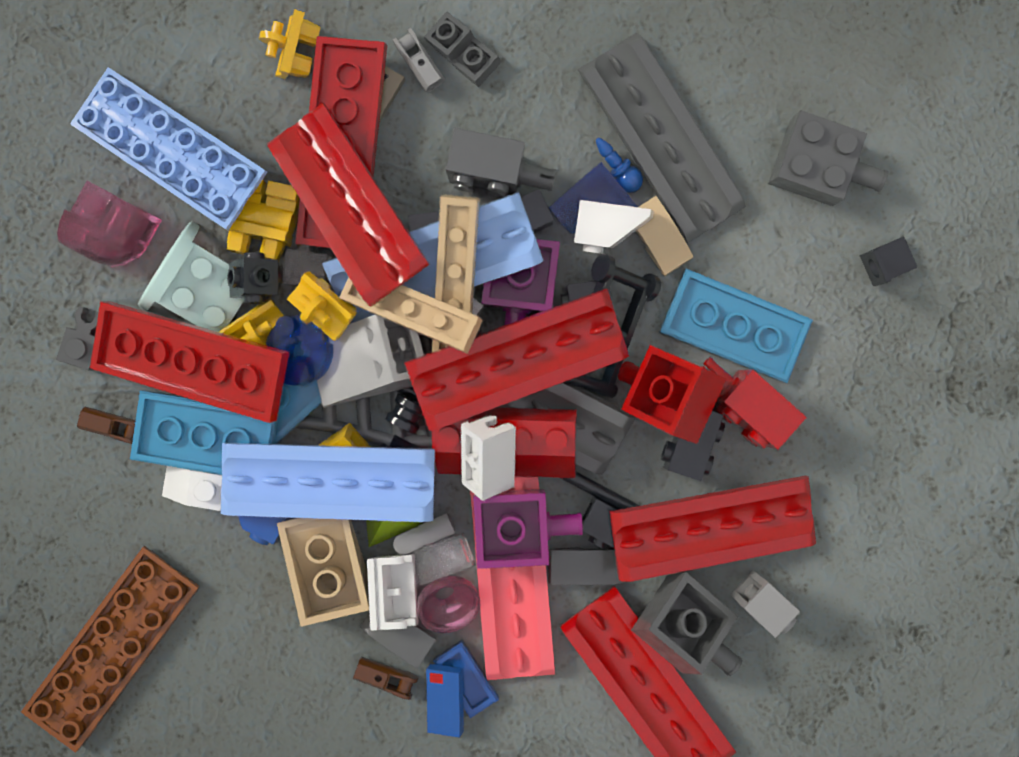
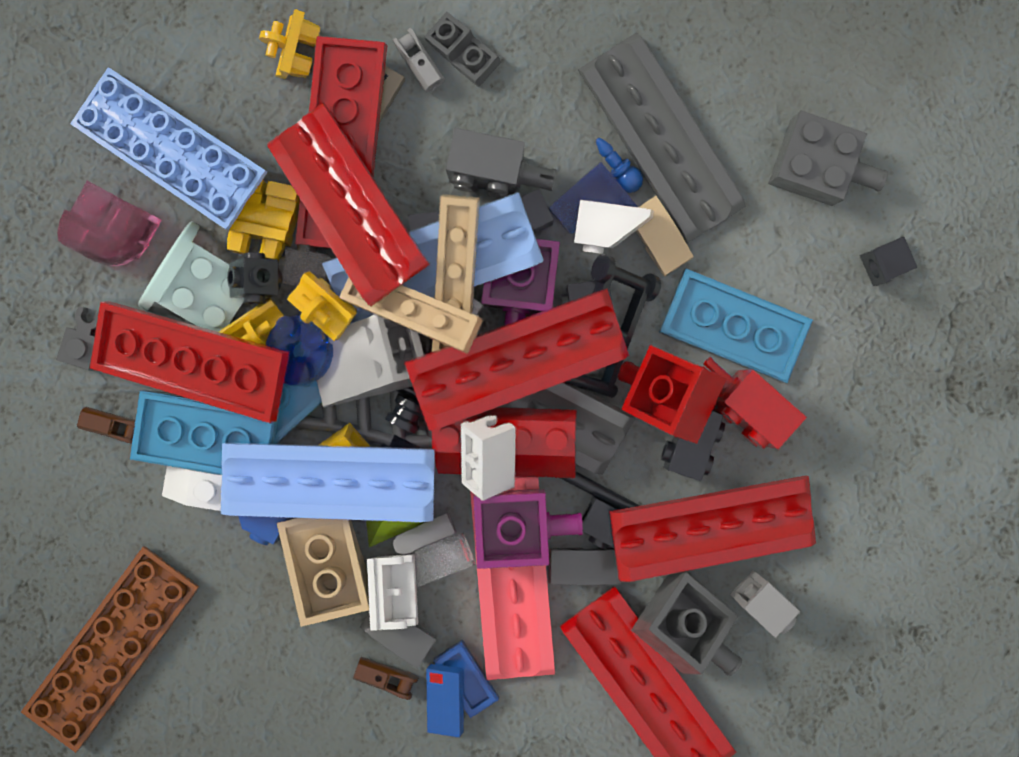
(452, 612): clear pink piece -> none

